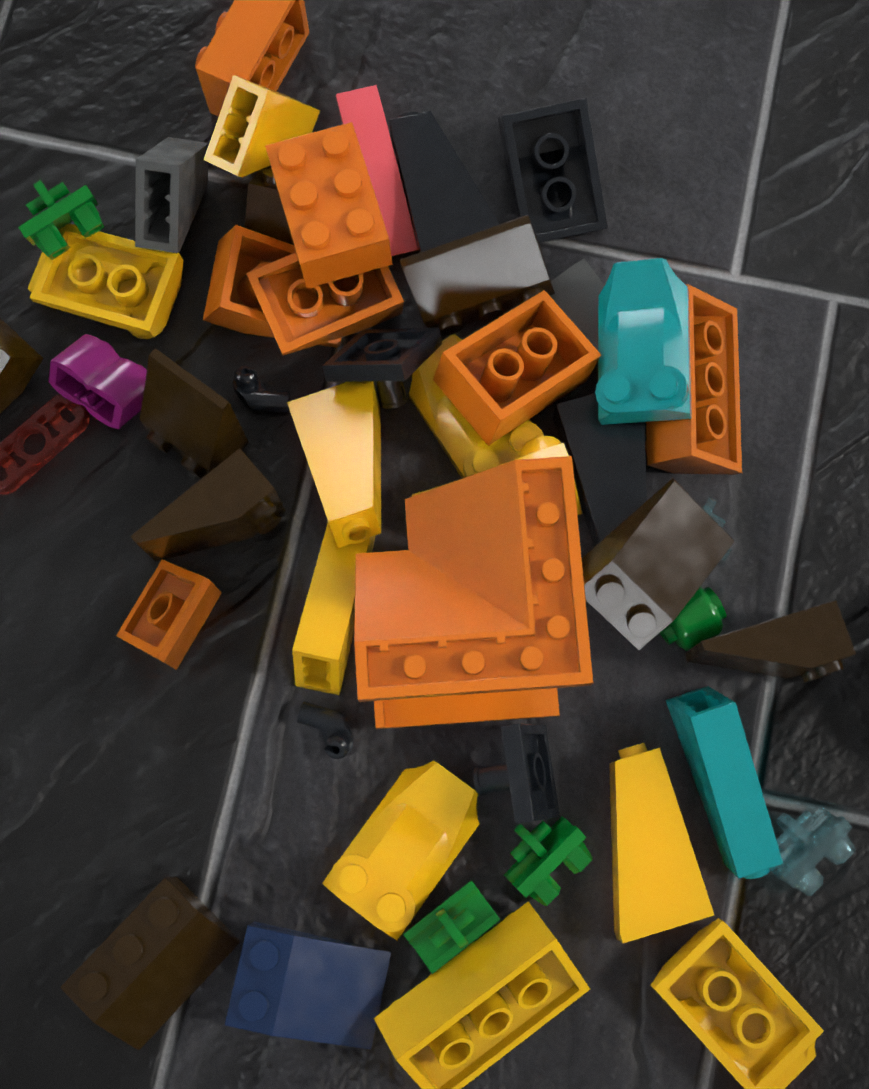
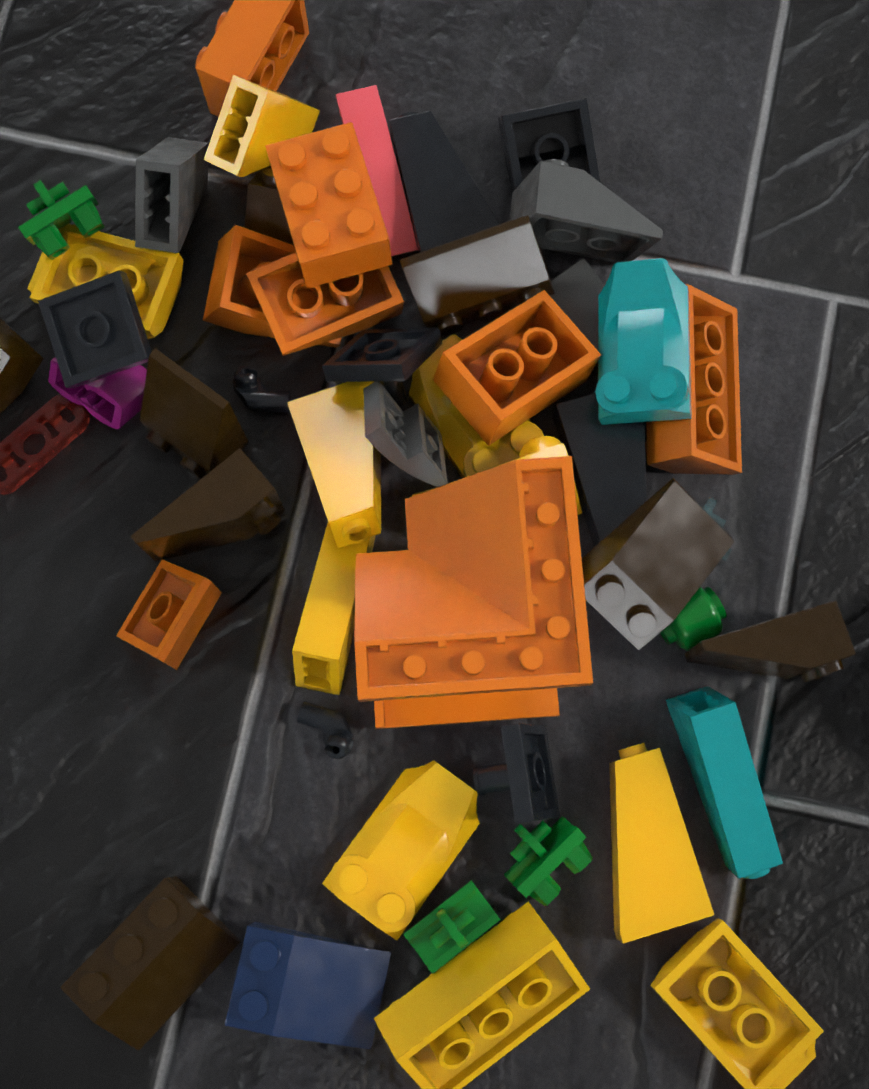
(95, 329): none -> black tile
(404, 437): none -> dark grey slope
(581, 215): none -> dark grey slope
(806, 843): clear light blue hips -> none

